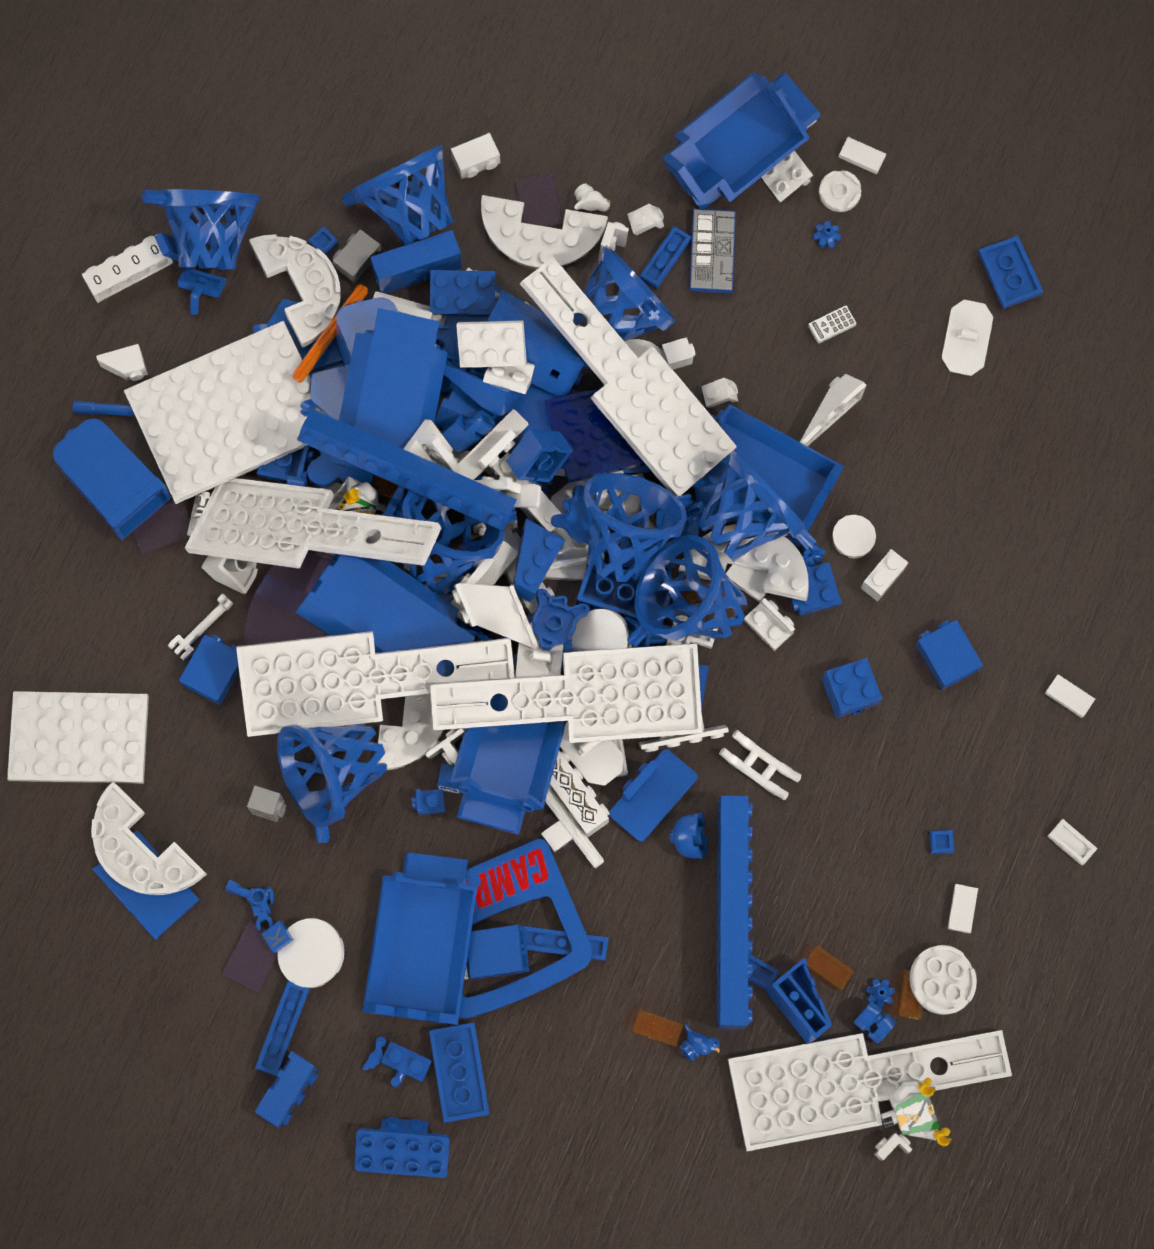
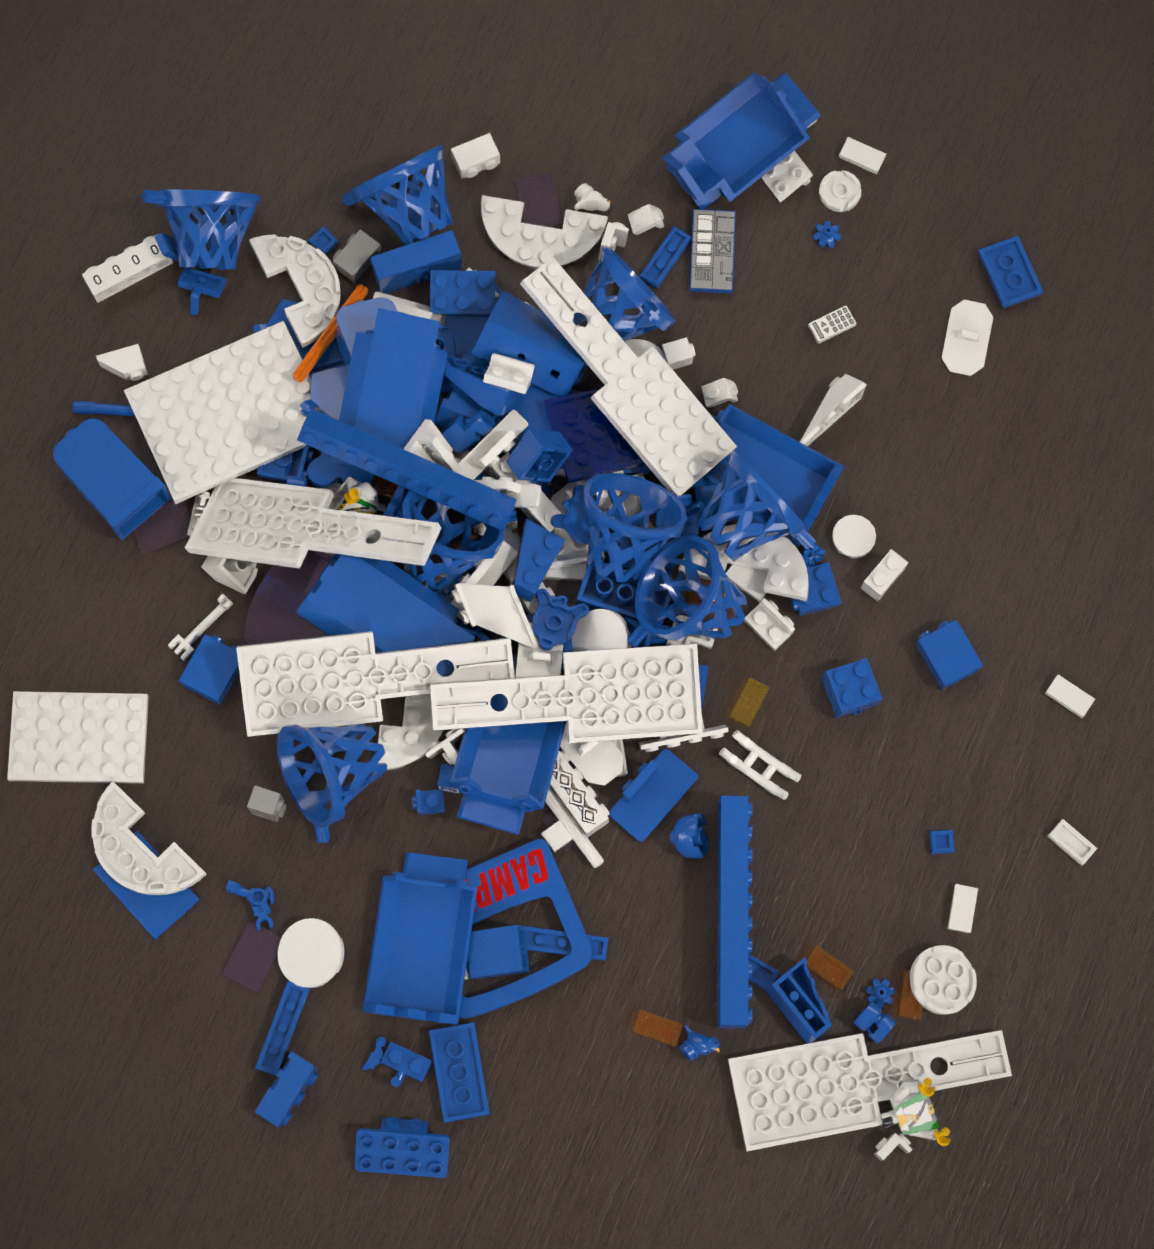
(277, 936): blue tile -> none
(491, 344): white plate -> none
(749, 702): none -> clear yellow plate

